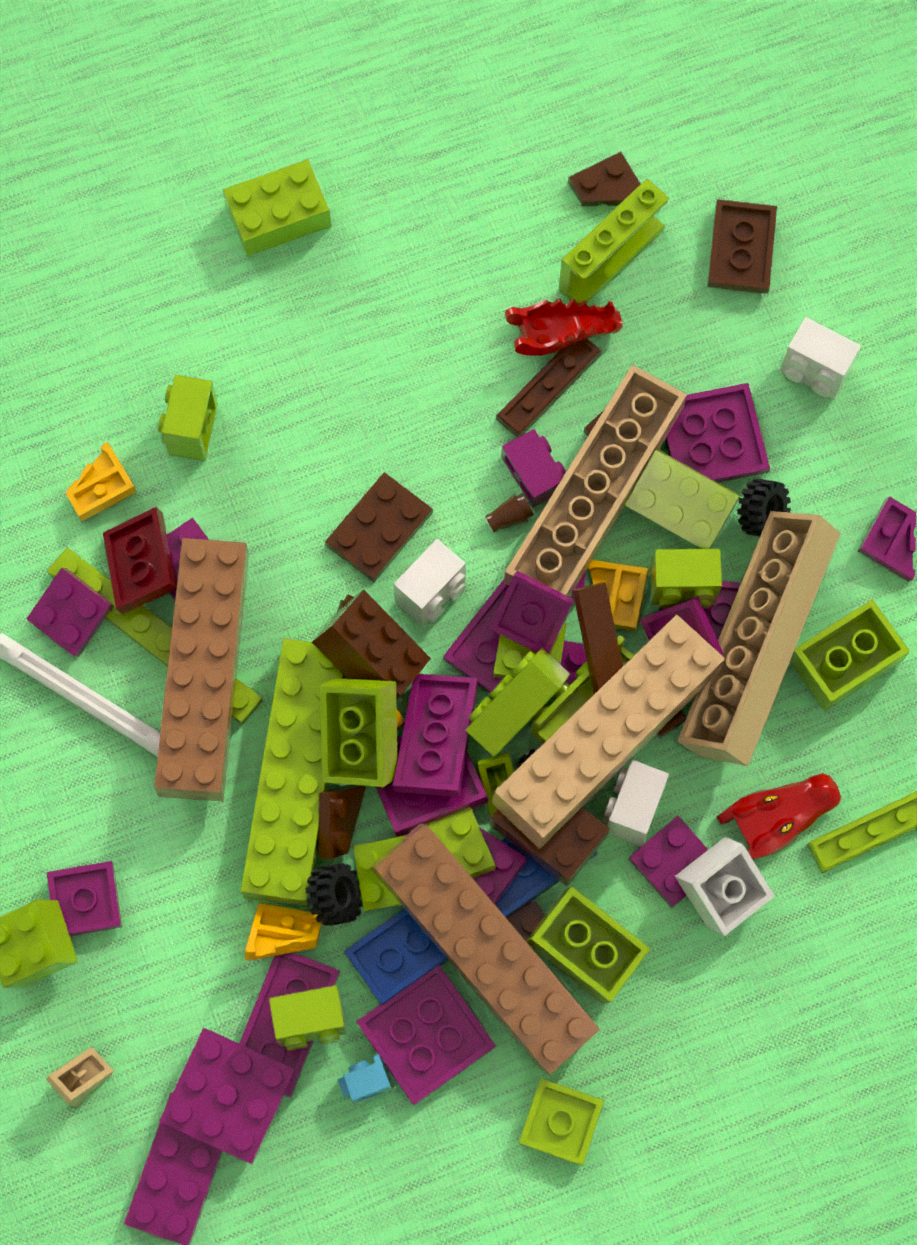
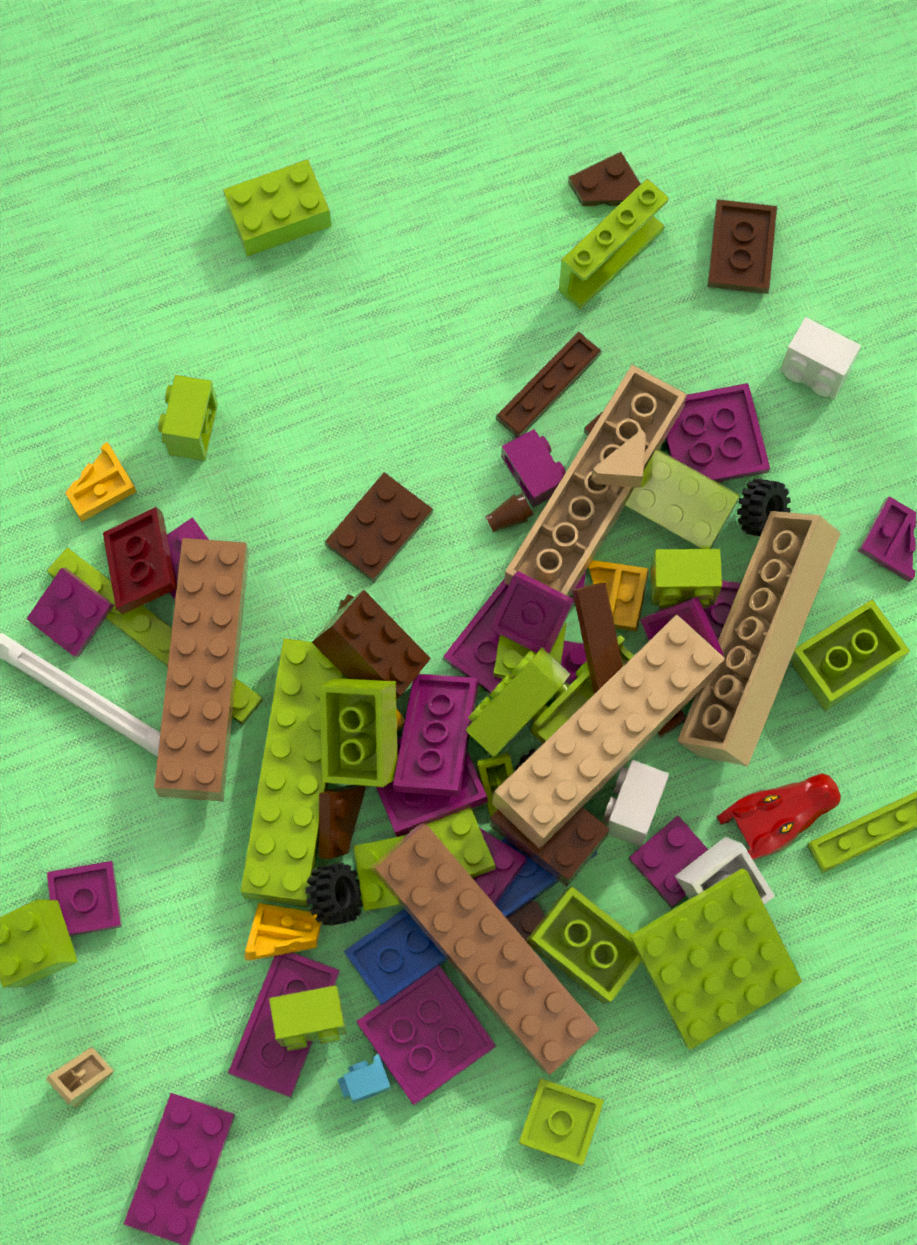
(227, 1096): magenta plate -> none
(430, 583): white brick -> none
(556, 325): red animal -> none
(624, 465): none -> tan slope
(715, 958): none -> lime plate

